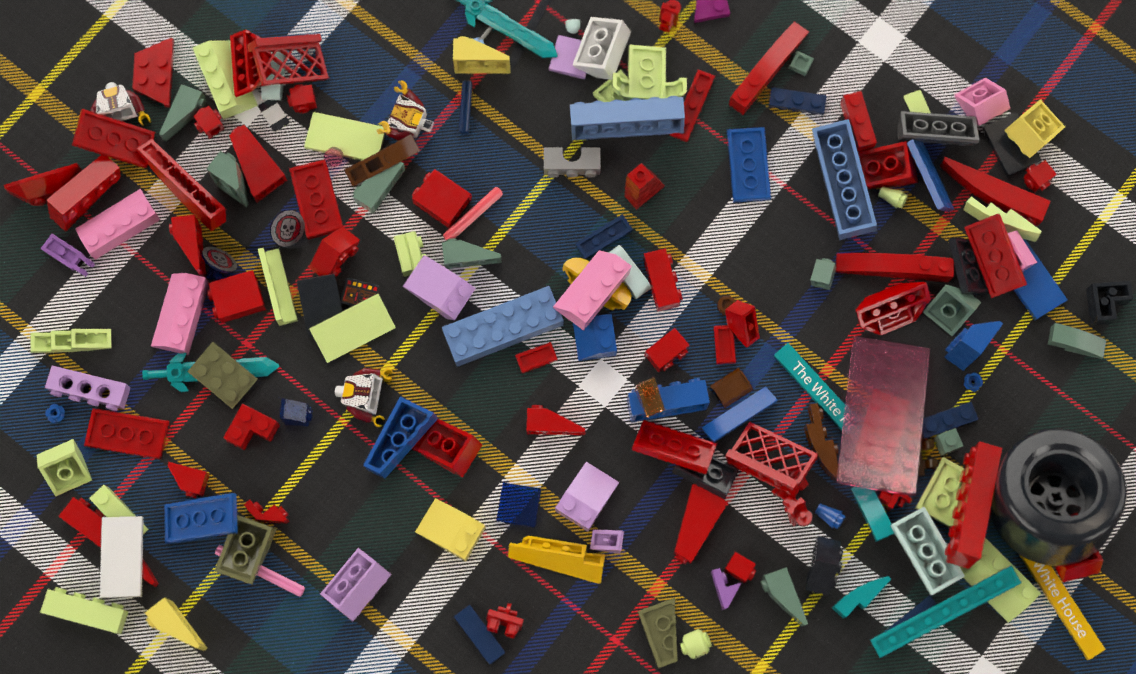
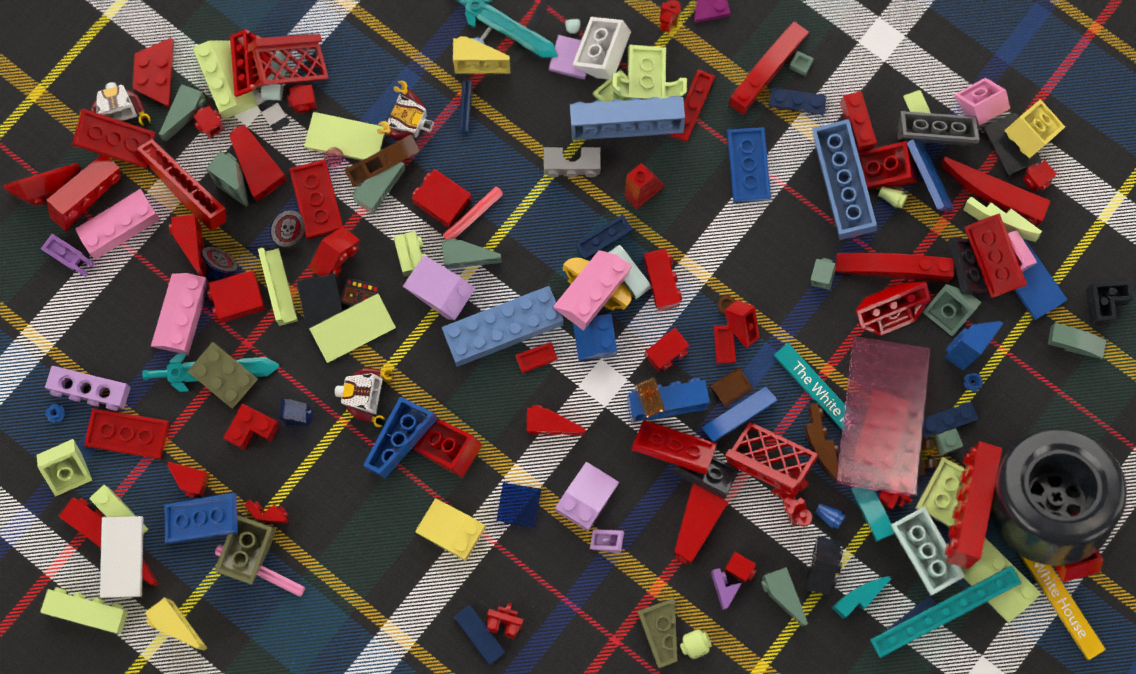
(70, 341): yellowish green slope -> none
(355, 584): lavender slope -> none
(559, 557): yellow wedge -> none

